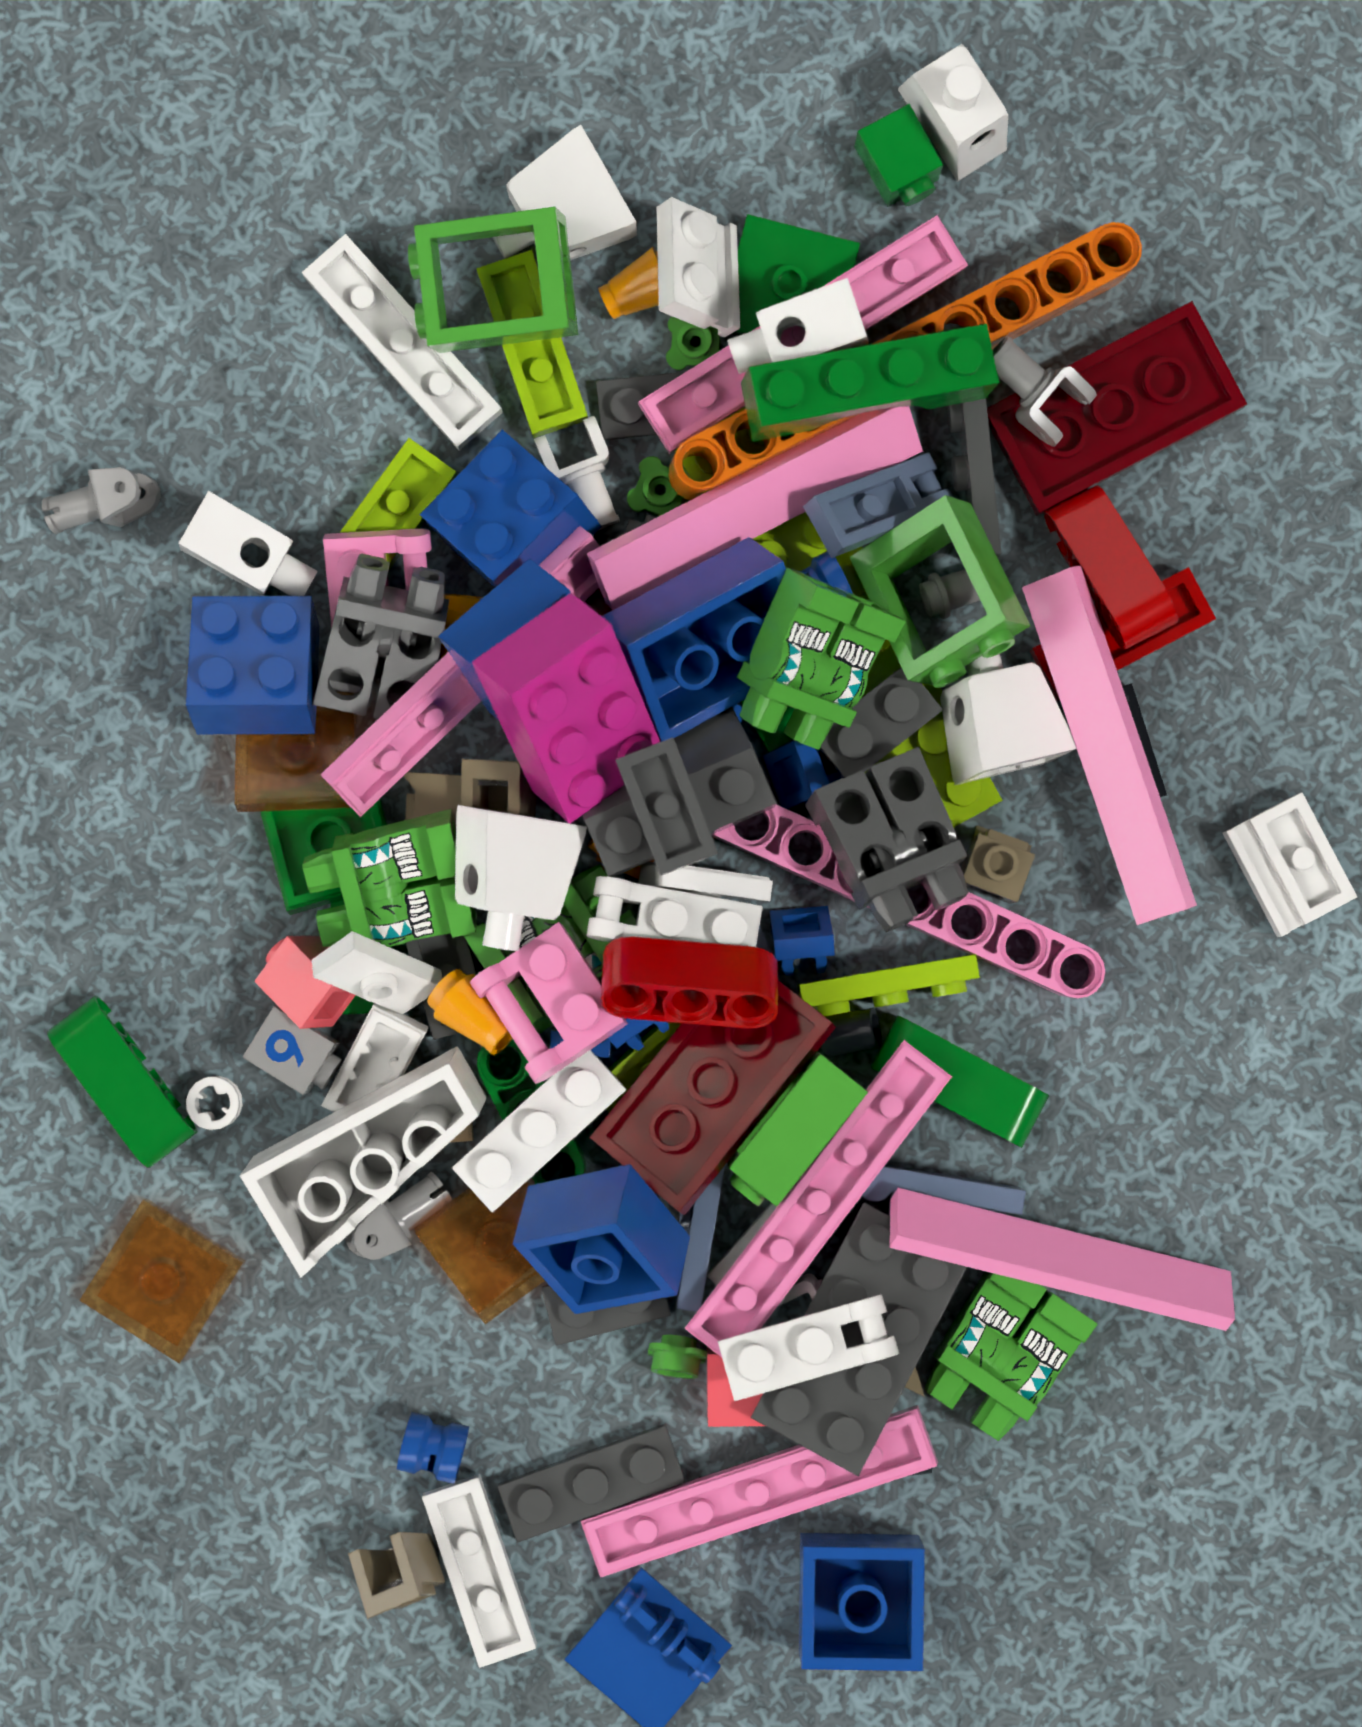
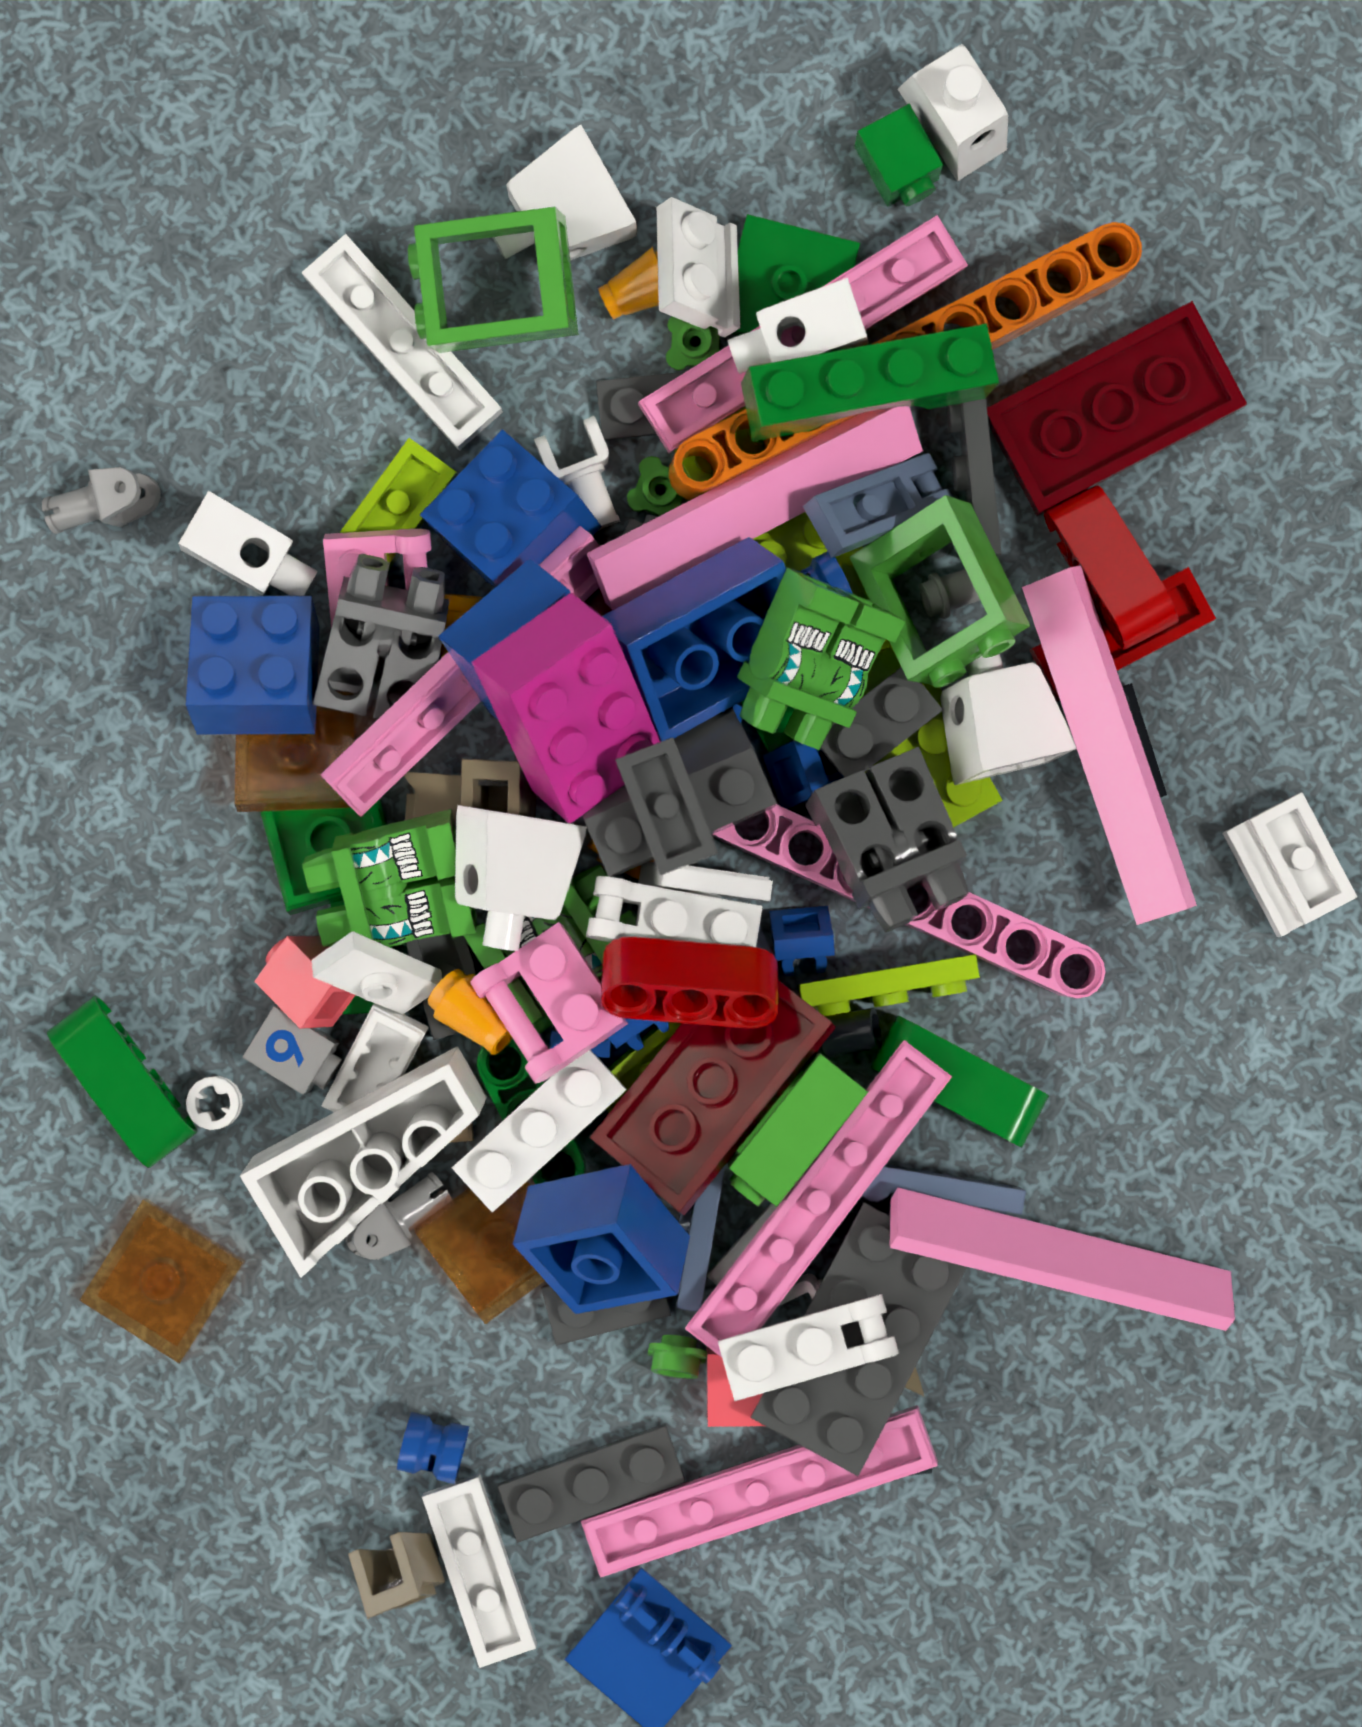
(540, 366): lime plate -> none
(861, 1602): blue brick -> none
(997, 864): dark tan window -> none
(1006, 1367): bright green hips -> none
(1035, 386): light grey piece -> none

